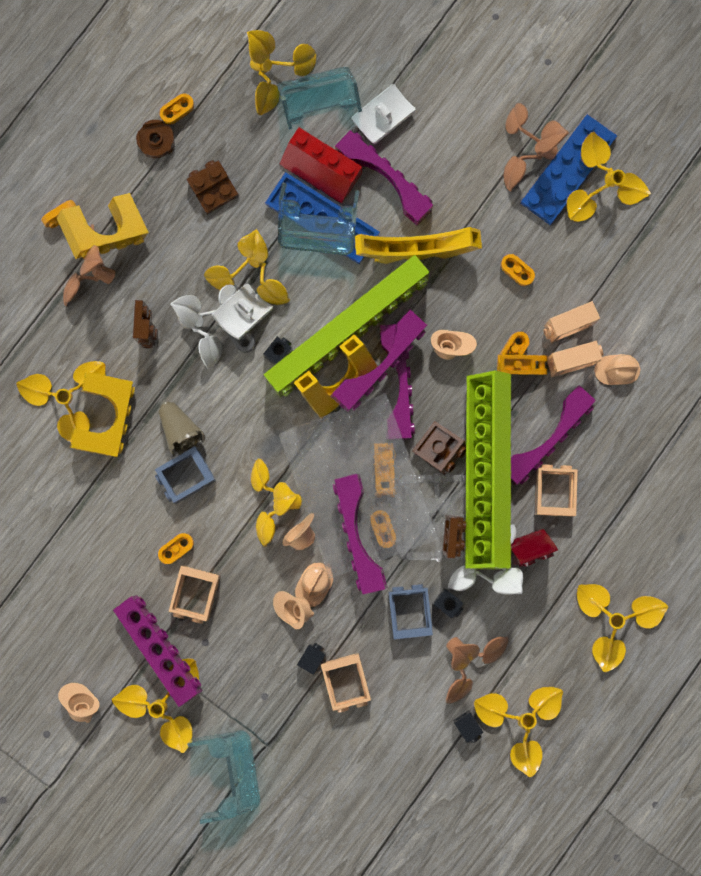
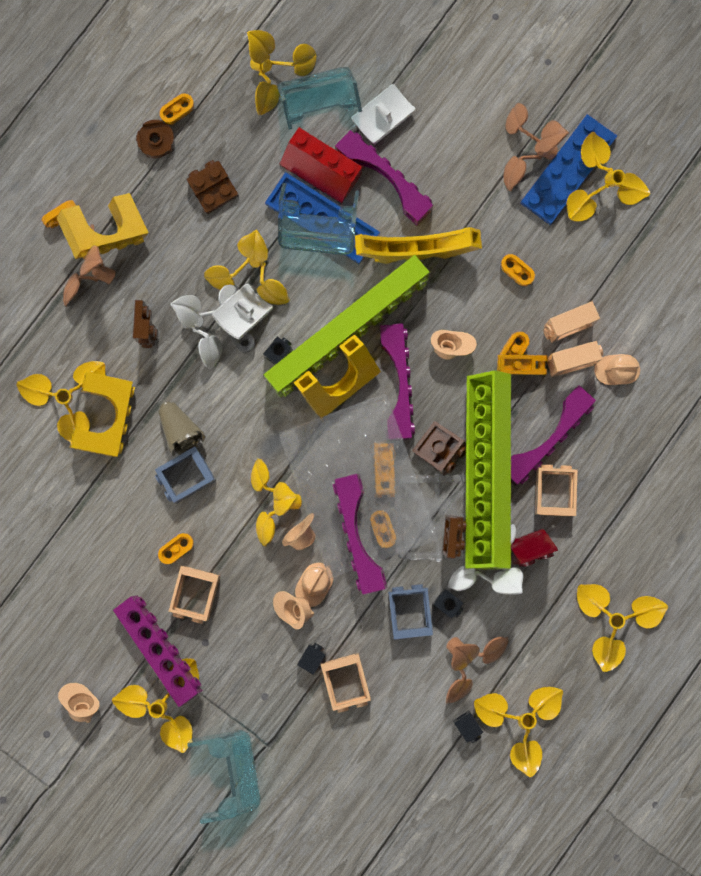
(406, 331): magenta arch -> none

